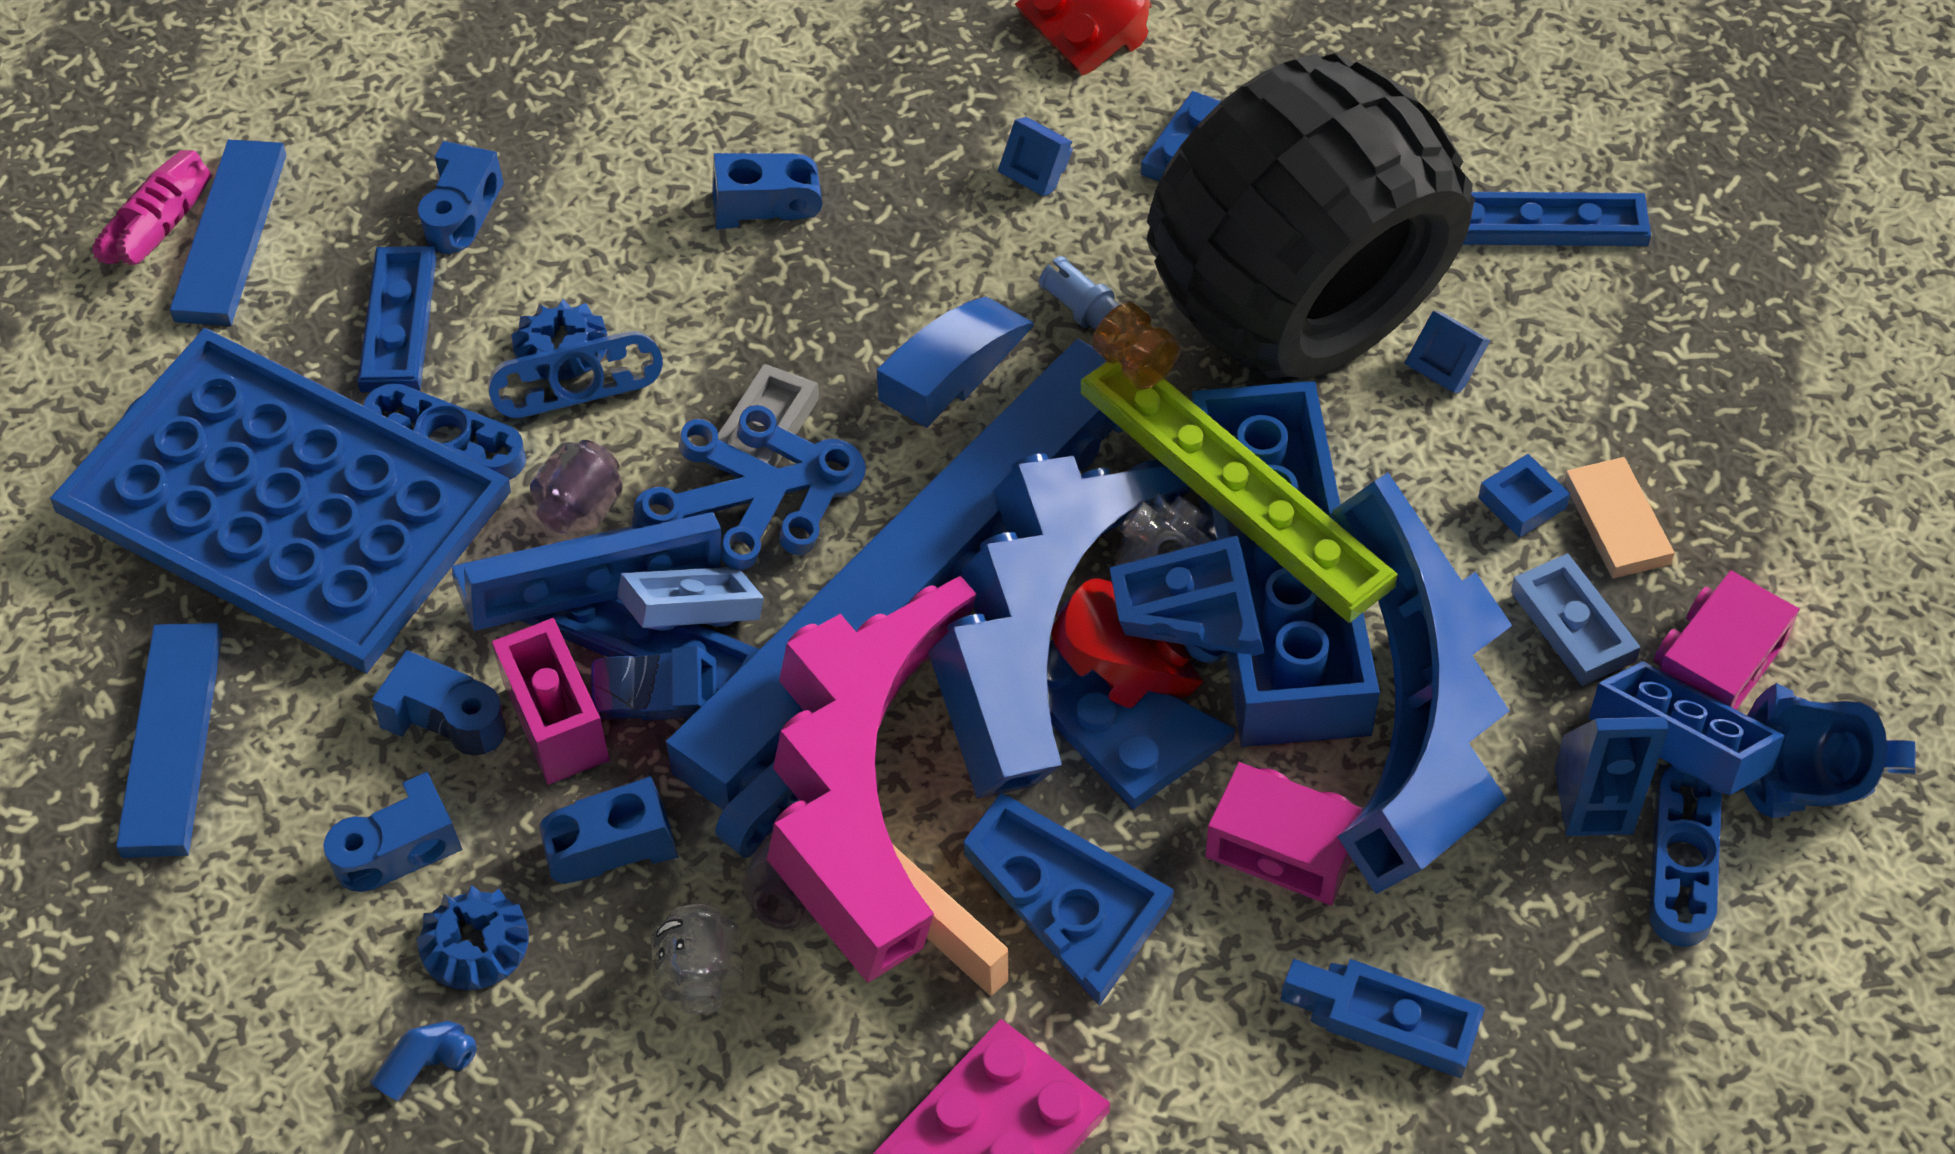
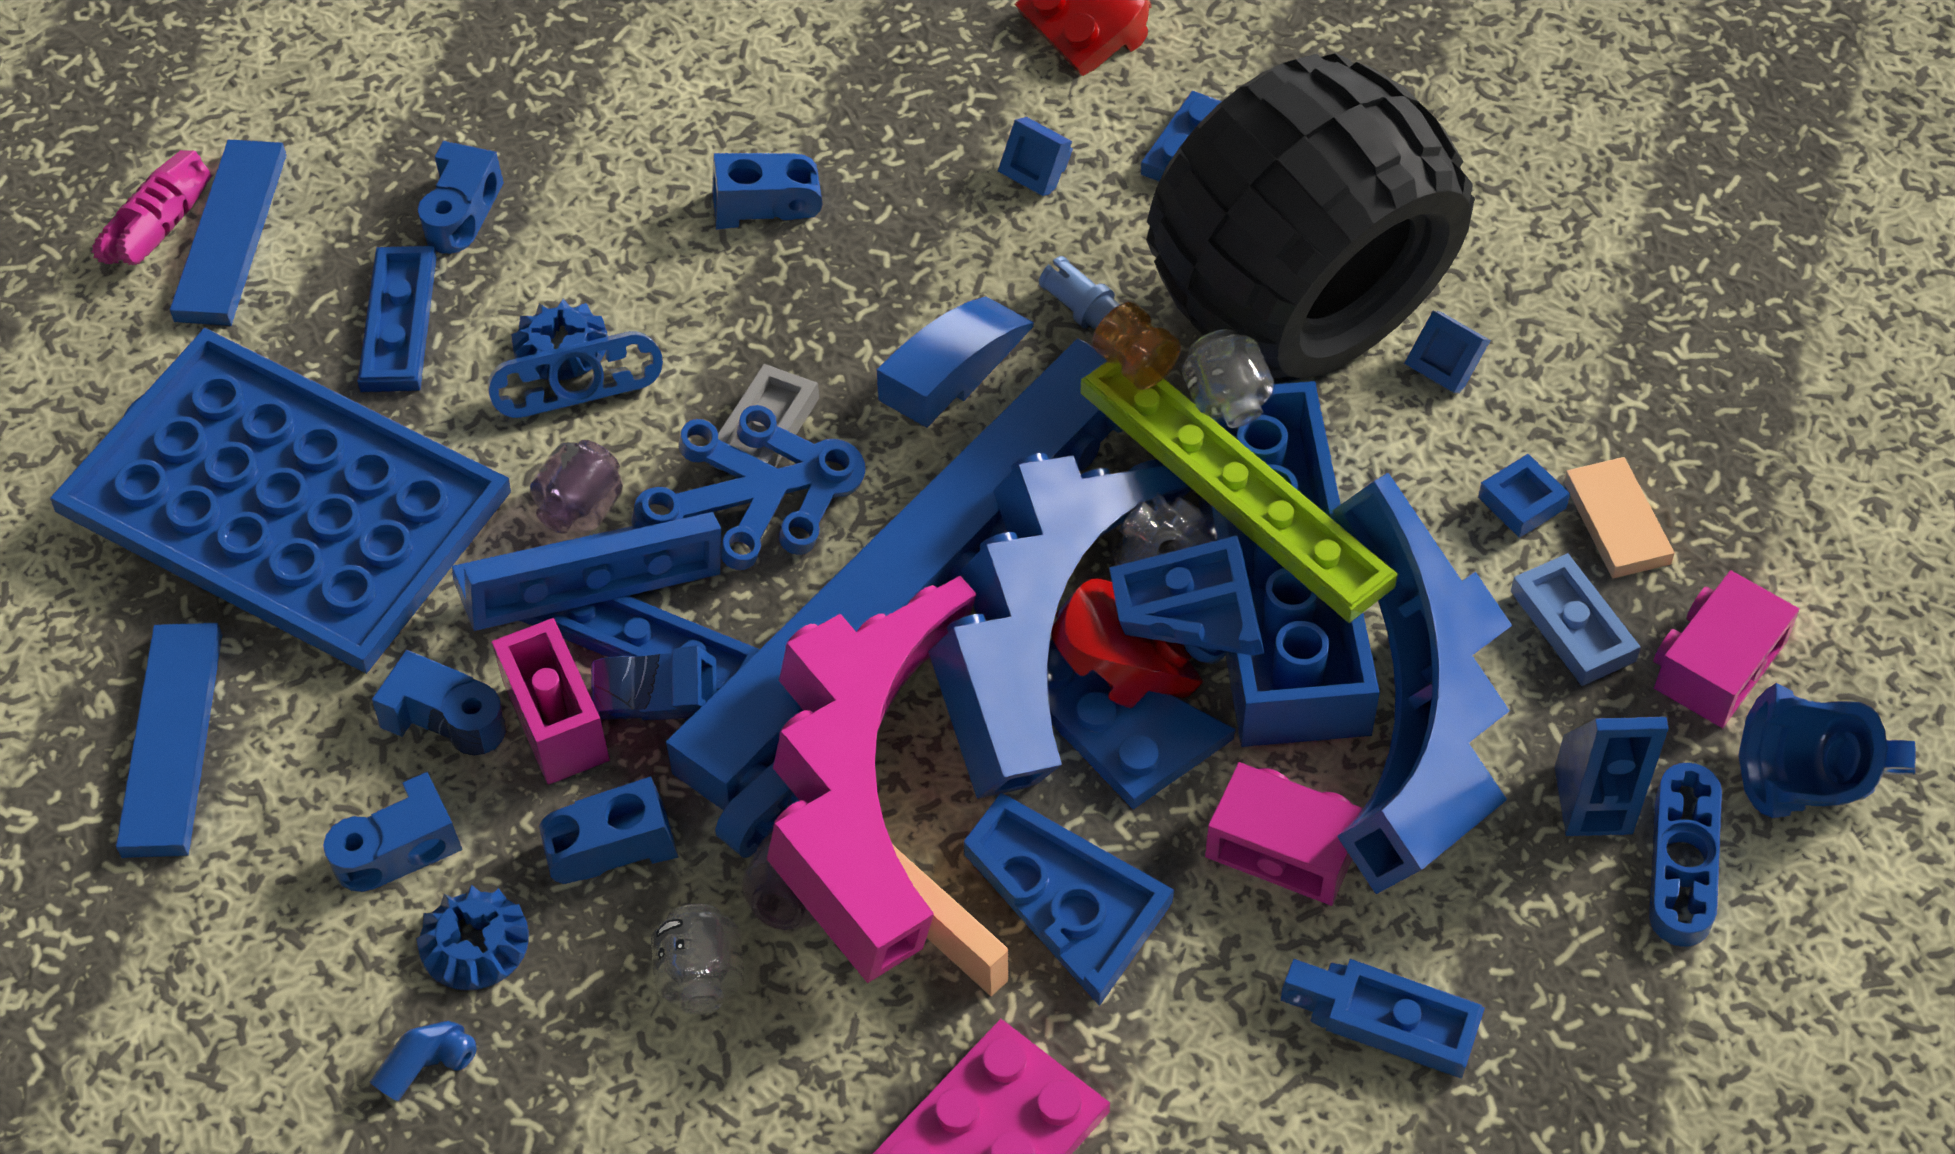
(432, 413): blue beam -> none
(690, 597): medium blue plate -> none
(1228, 377): none -> clear head
(1559, 219): blue tile -> none
(1703, 733): blue piece -> none

